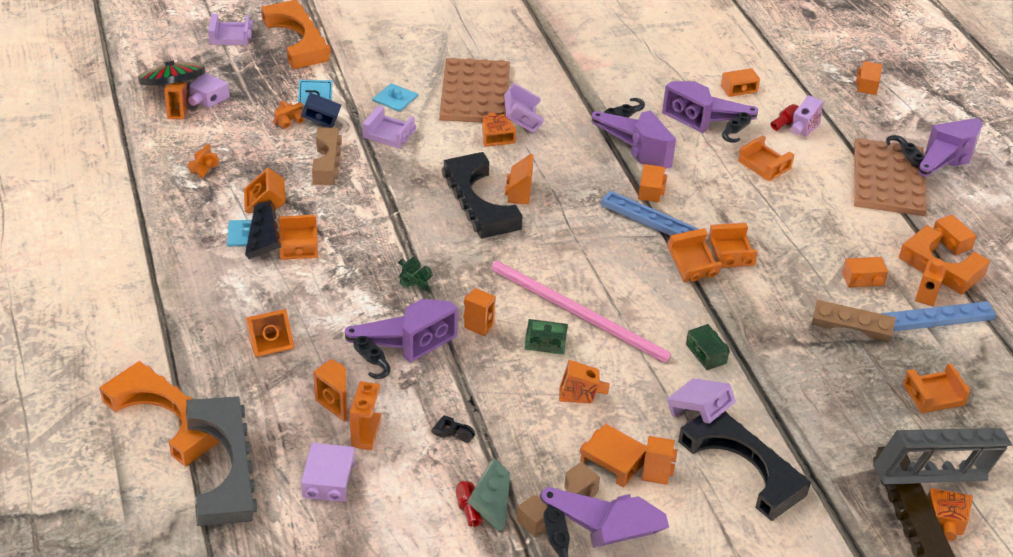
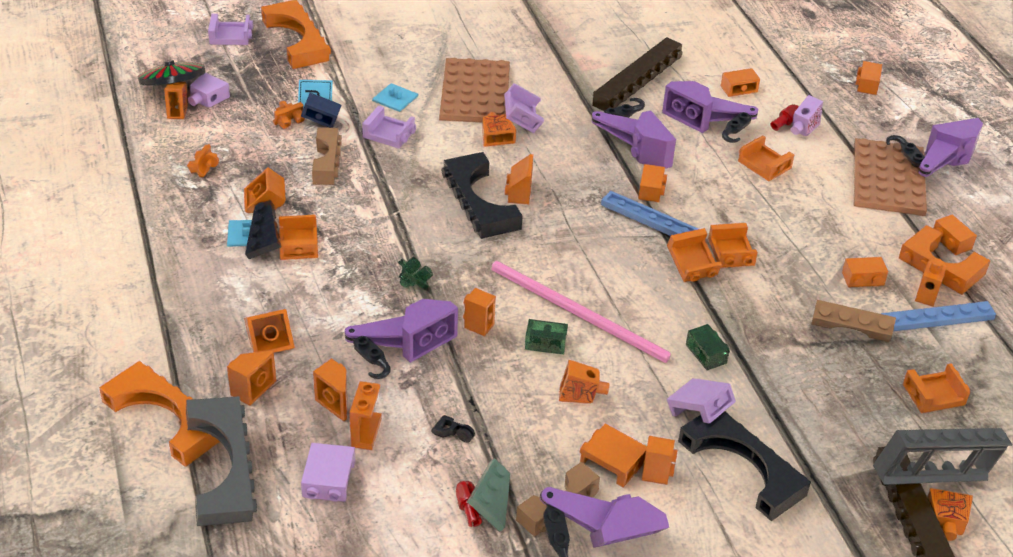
(251, 375): none -> orange slope
(637, 74): none -> dark brown brick

